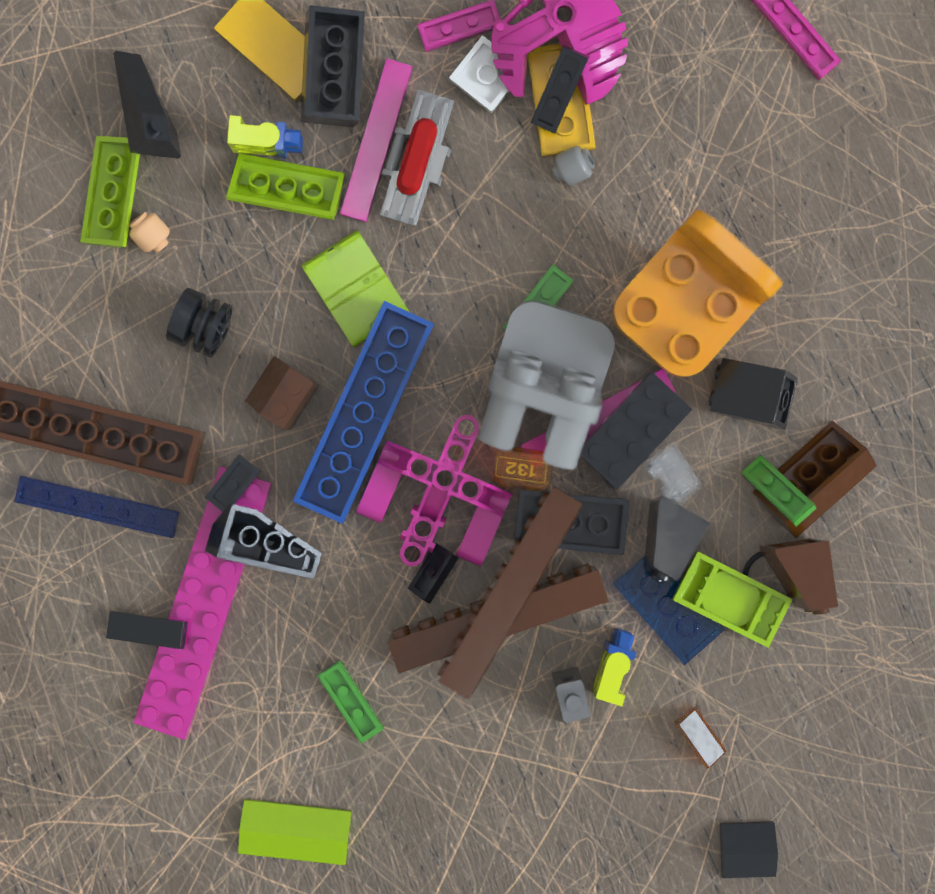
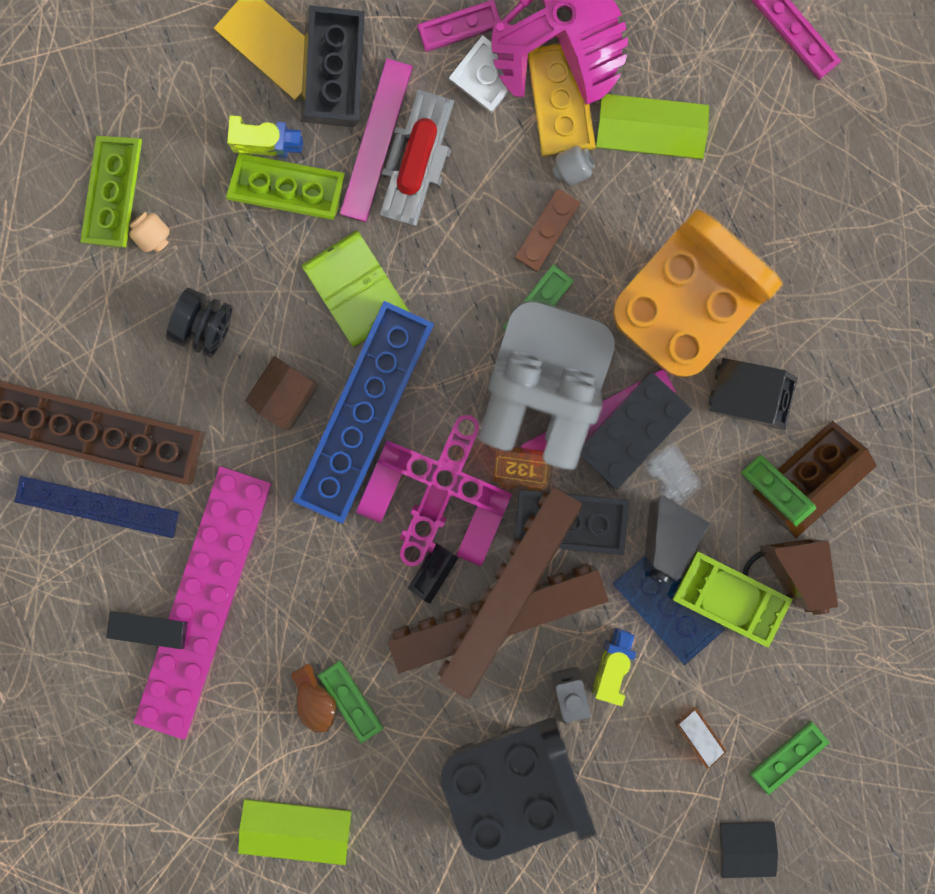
(145, 116): black wedge -> none
(233, 483): black plate -> none
(255, 540): black wedge -> none
(314, 703): none -> dark orange animal
(514, 792): none -> black piece
(547, 230): none -> dark orange plate
(559, 89): black tile -> none
(652, 126): none -> lime slope
(789, 757): none -> bright green tile

